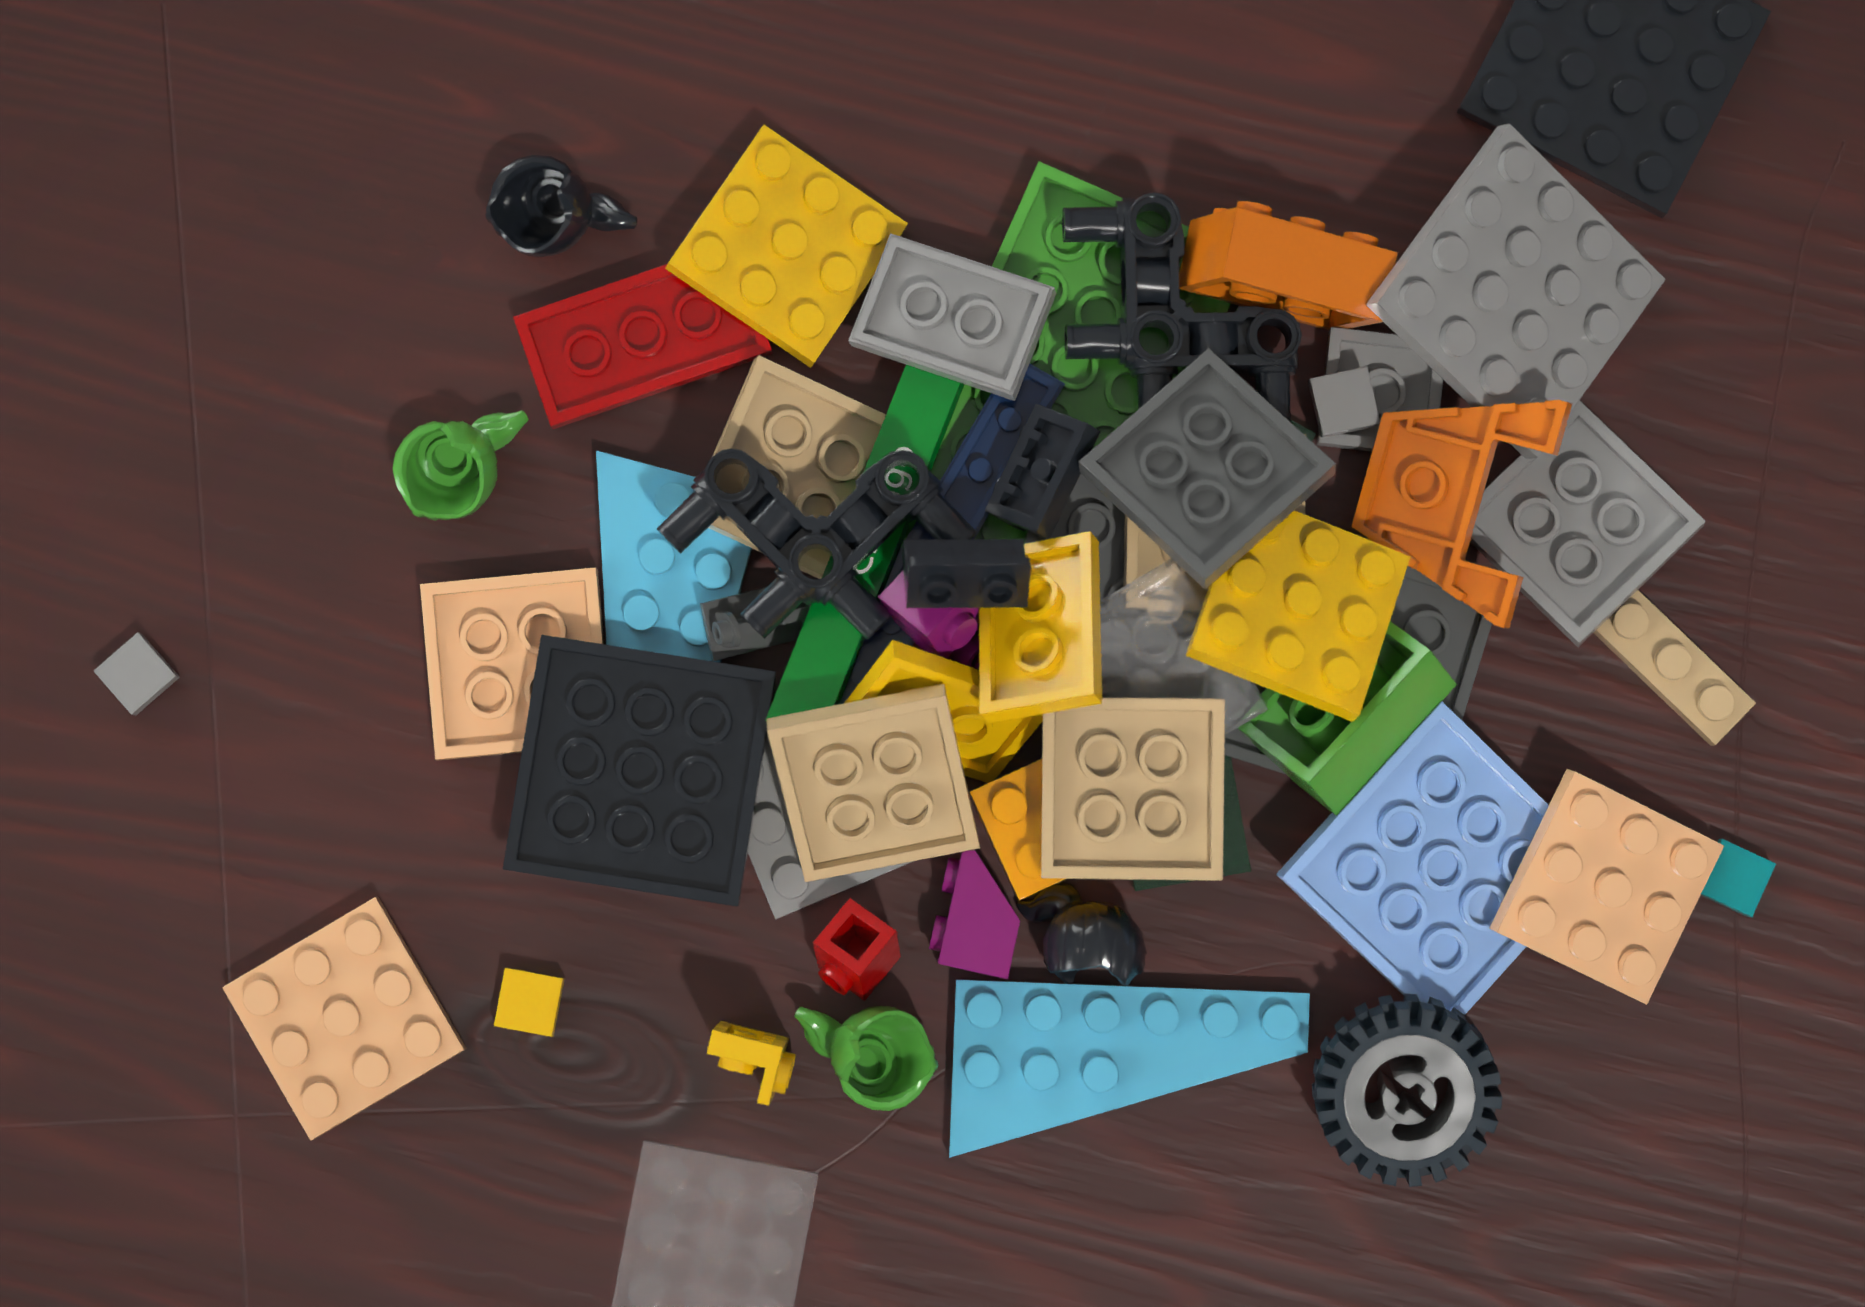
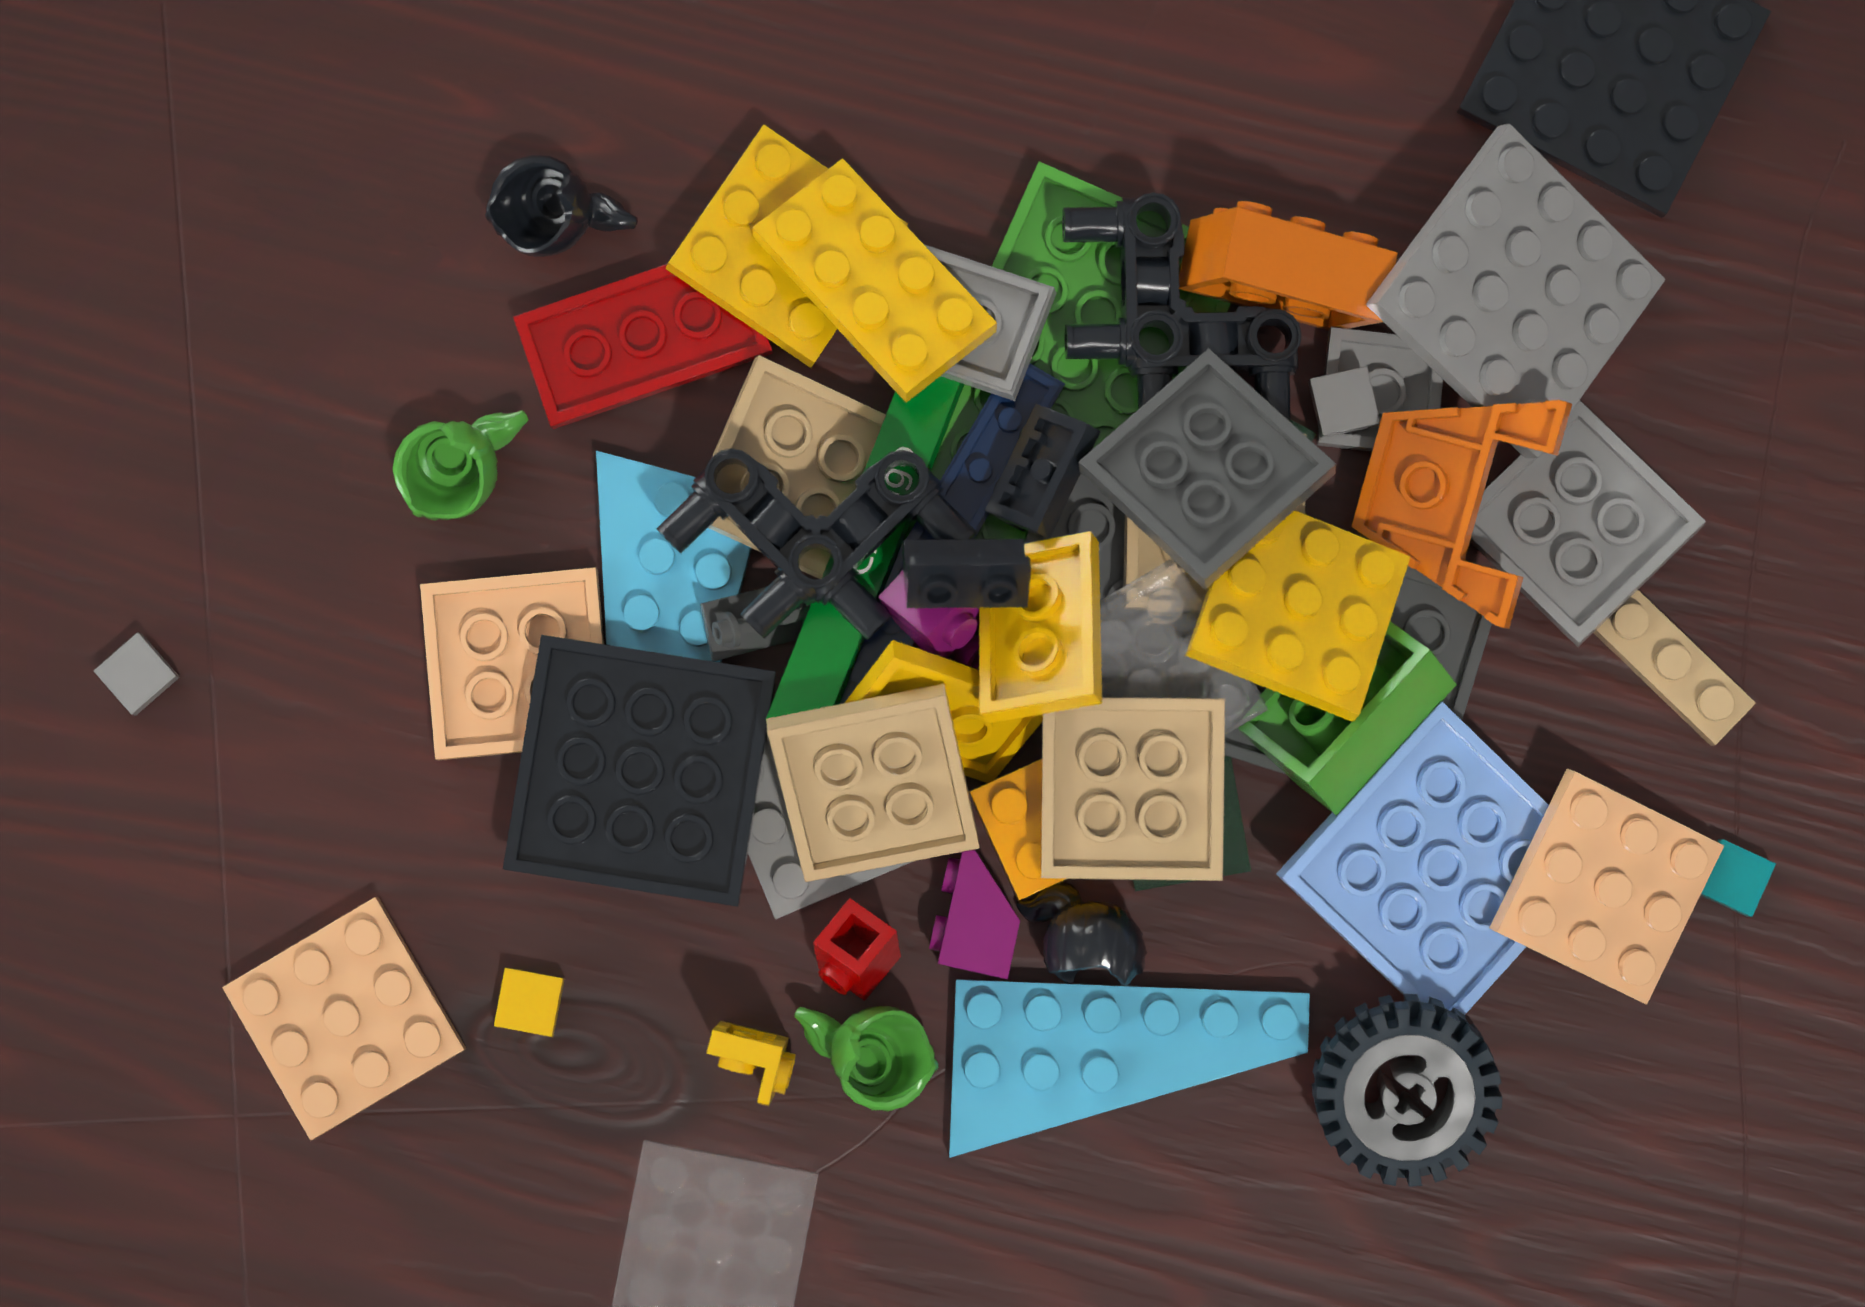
(874, 280): none -> yellow plate

